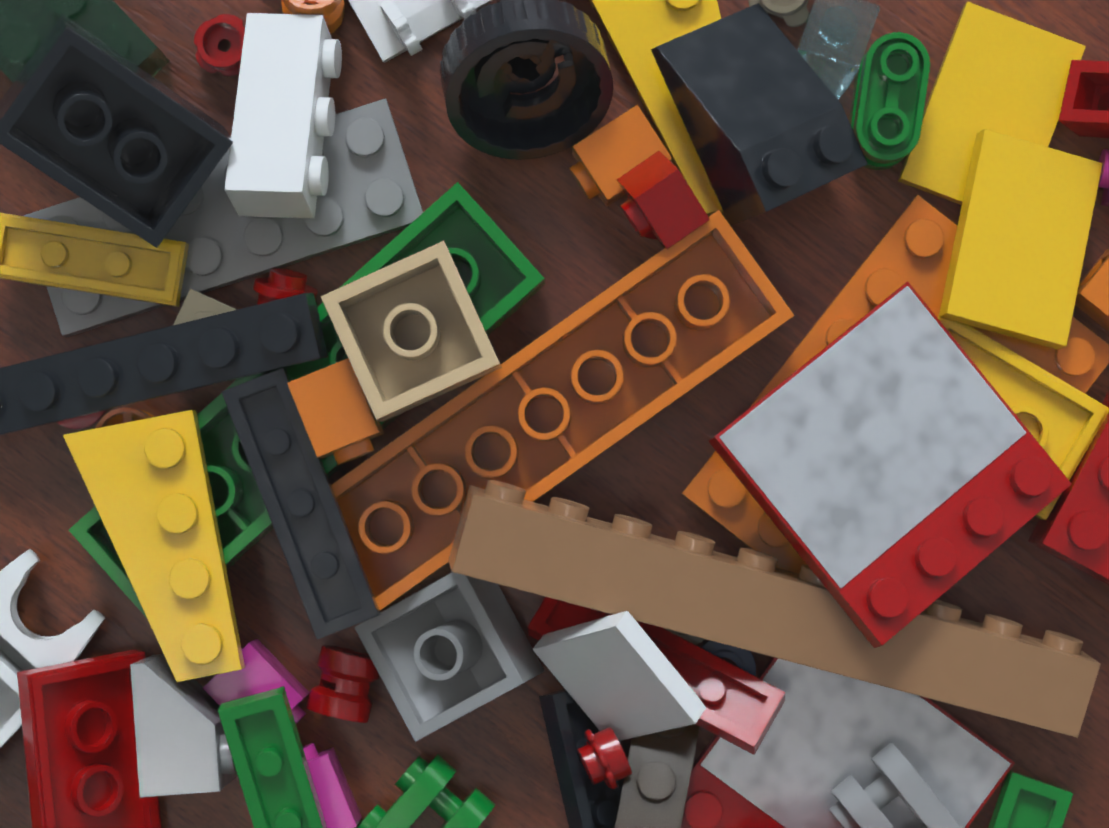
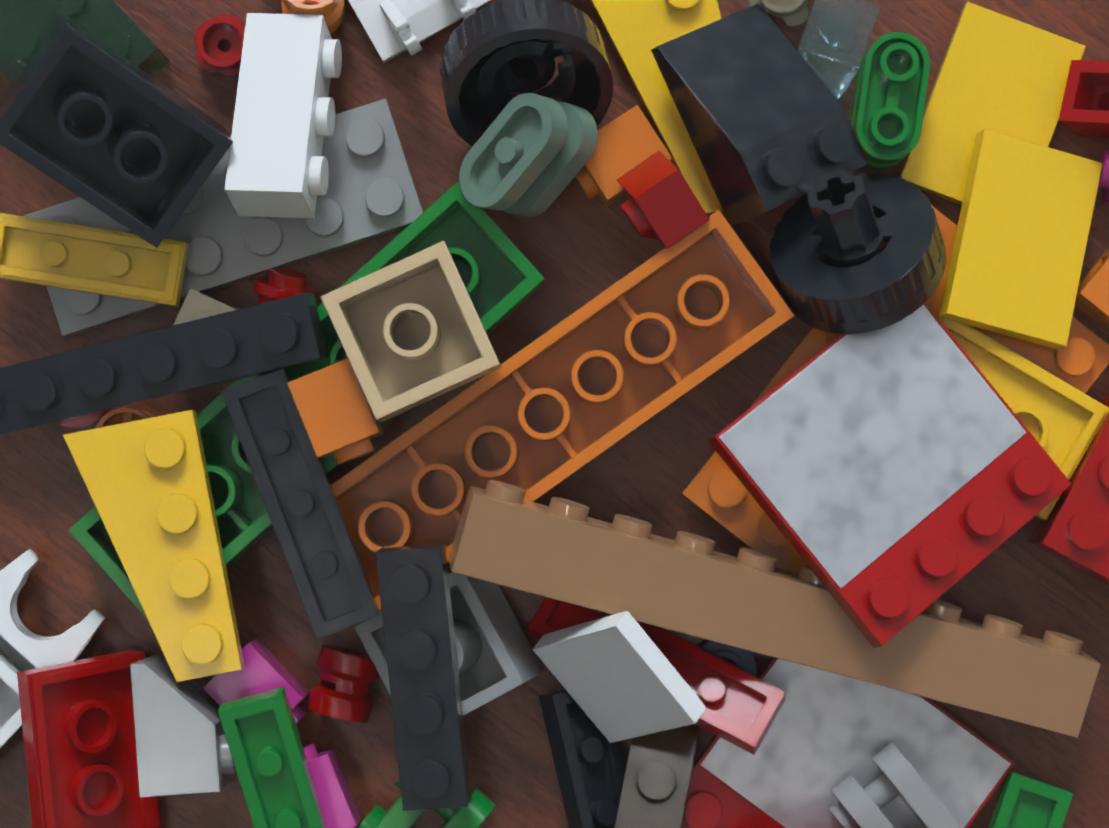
(423, 676): none -> black plate
(528, 155): none -> sand green brick
(604, 758): red plate -> none
(848, 224): none -> black piece

